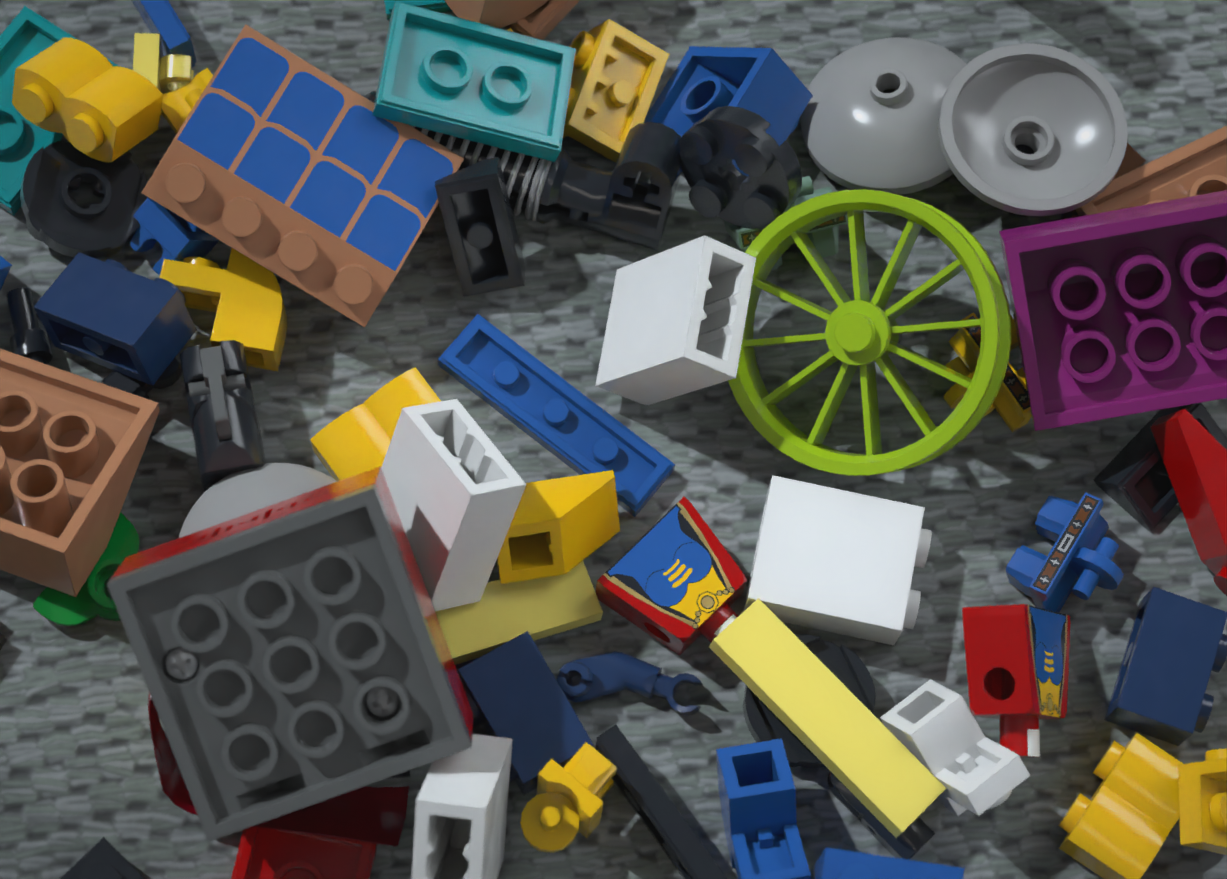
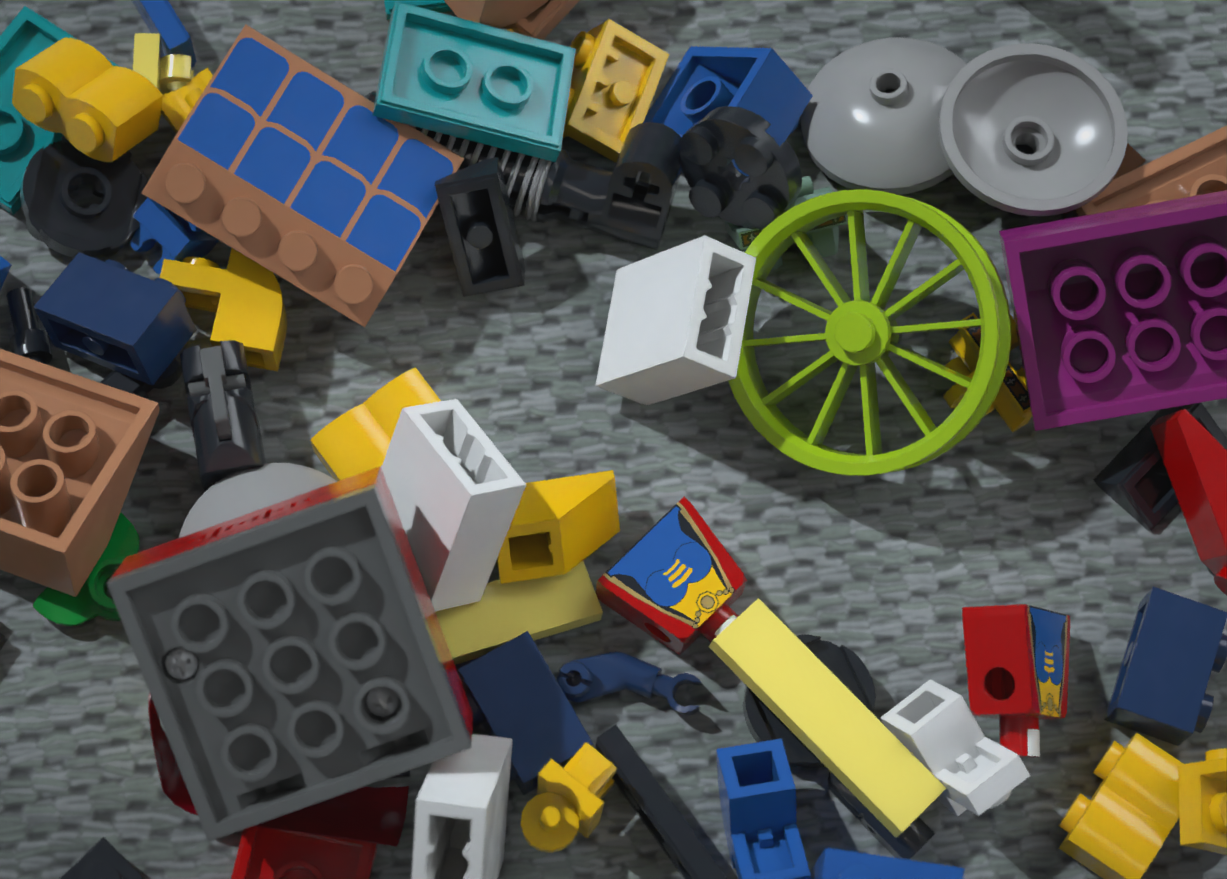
(554, 412): blue tile -> none
(838, 560): white brick -> none
(1076, 560): blue hips -> none

